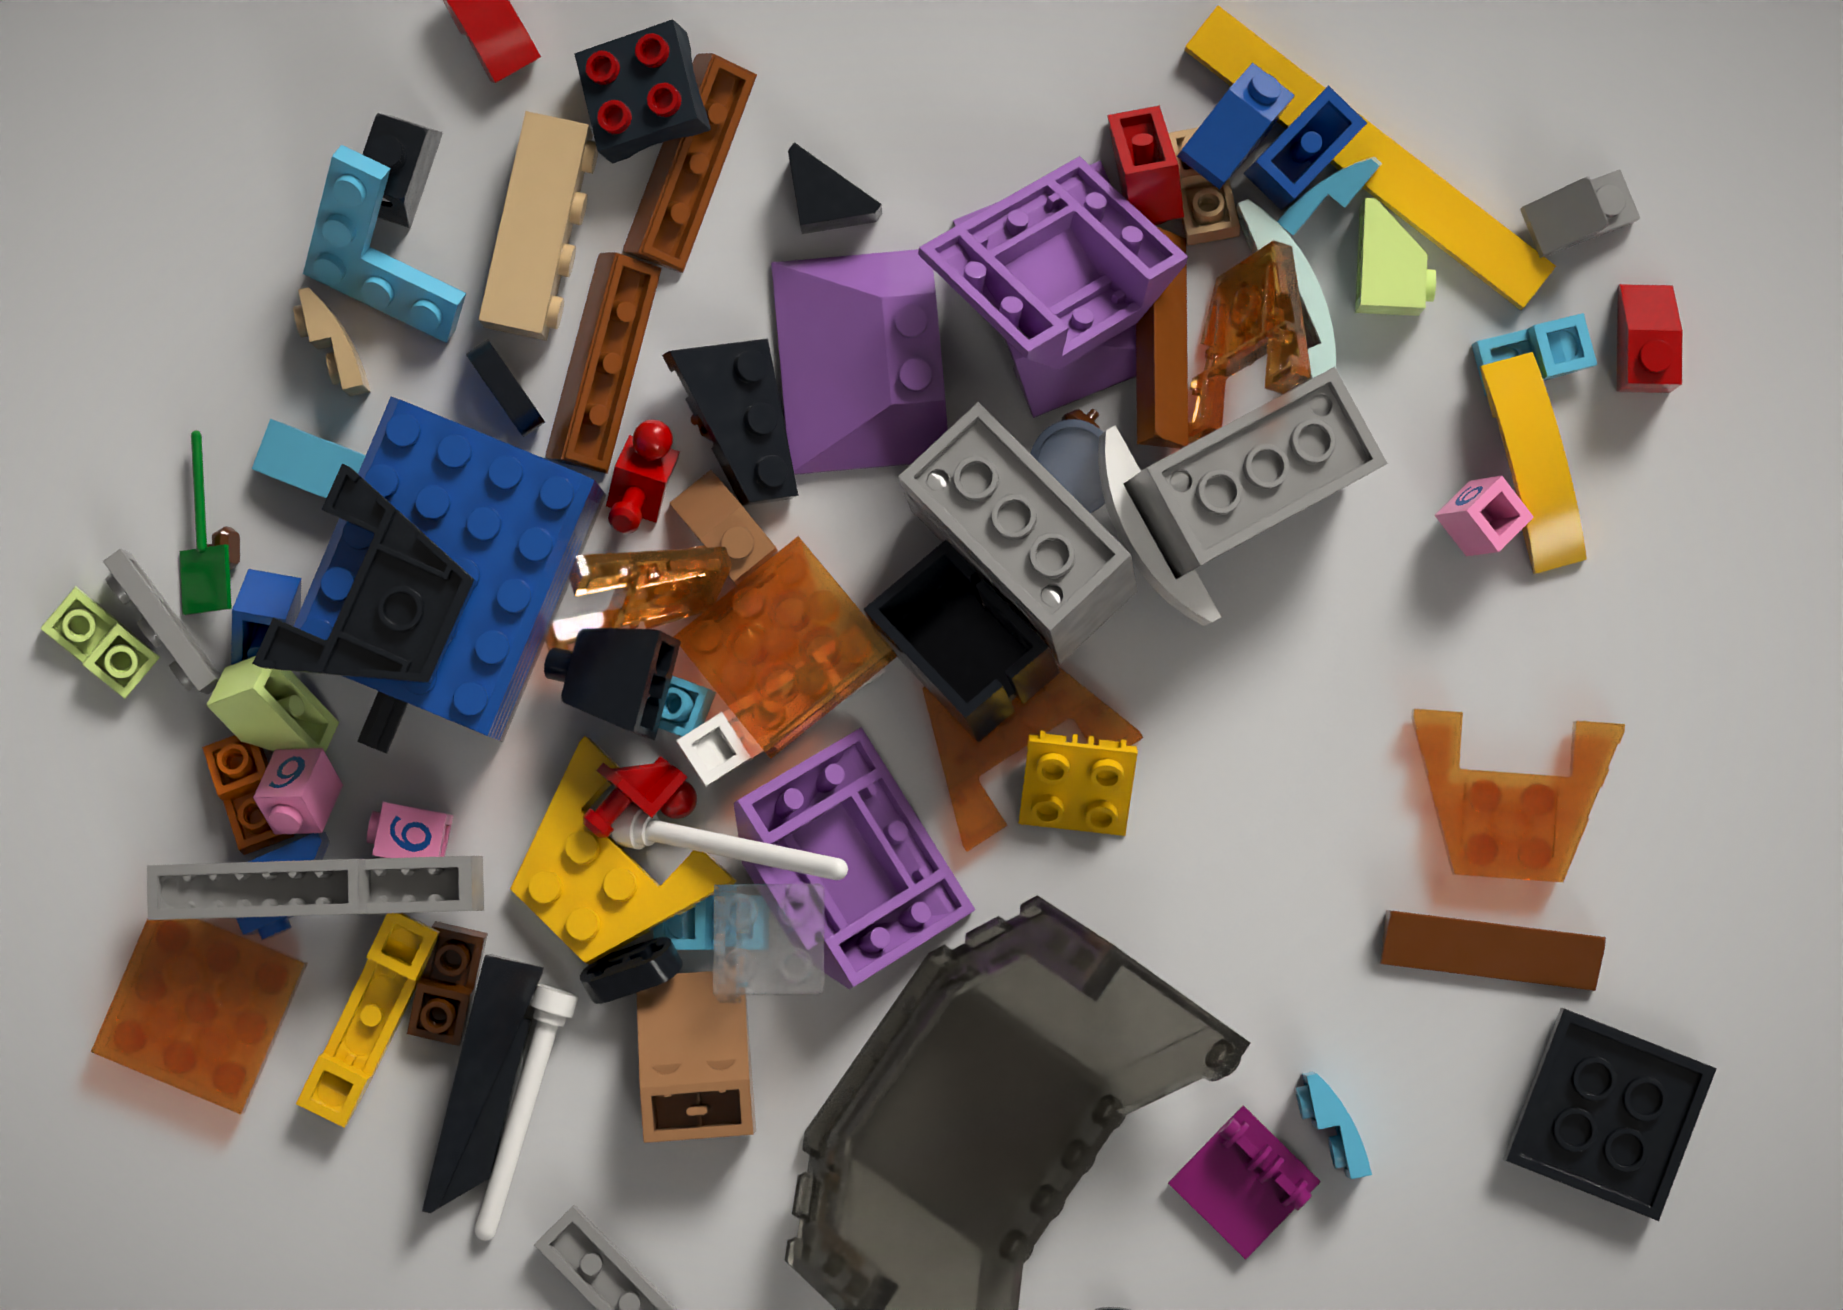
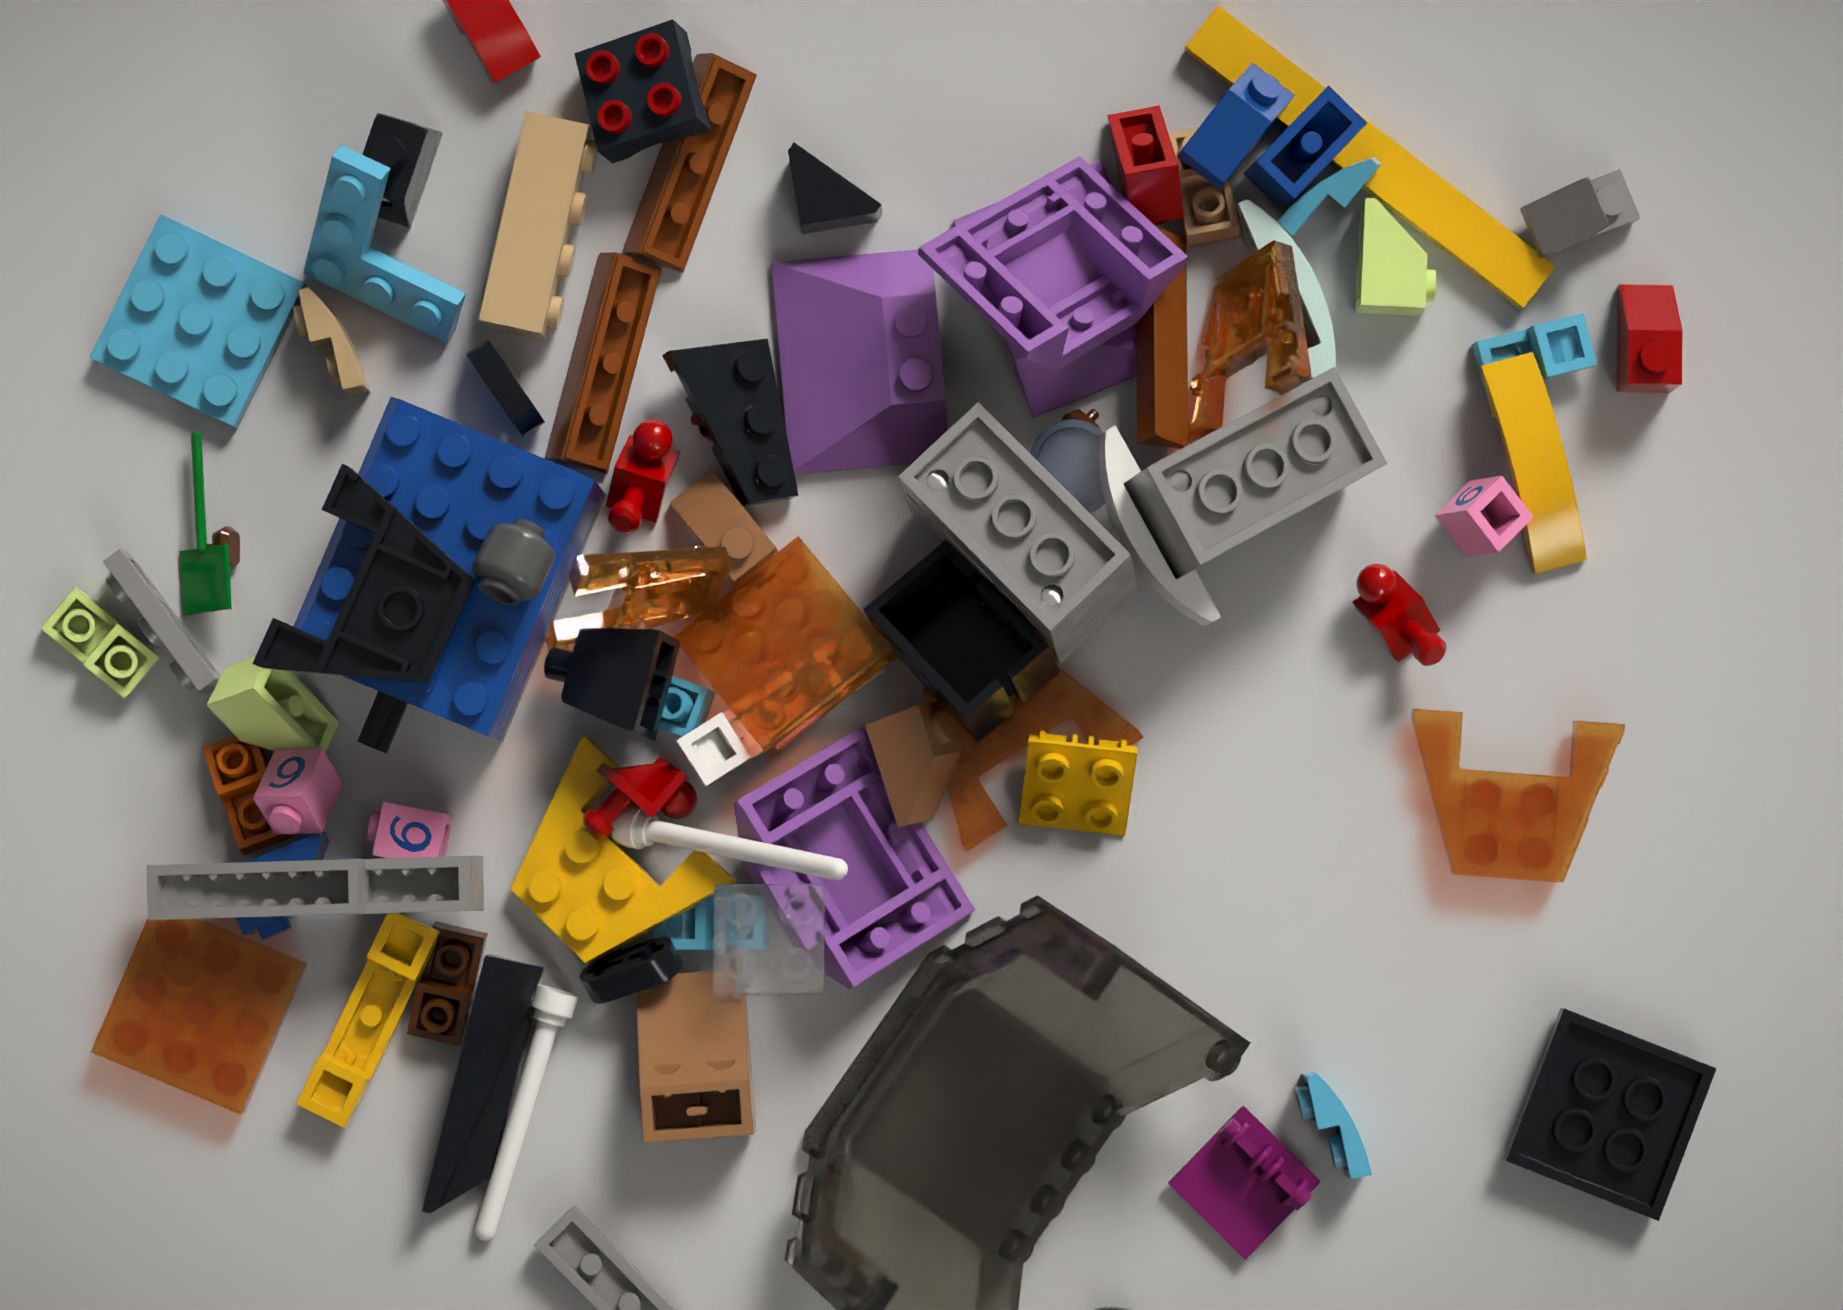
(198, 321): none -> medium azure plate
(258, 602): blue slope -> none
(303, 458): medium azure slope -> none
(513, 562): none -> dark grey head
(915, 759): none -> medium nougat slope
(1398, 615): none -> red piece
(1492, 950): dark orange slope -> none

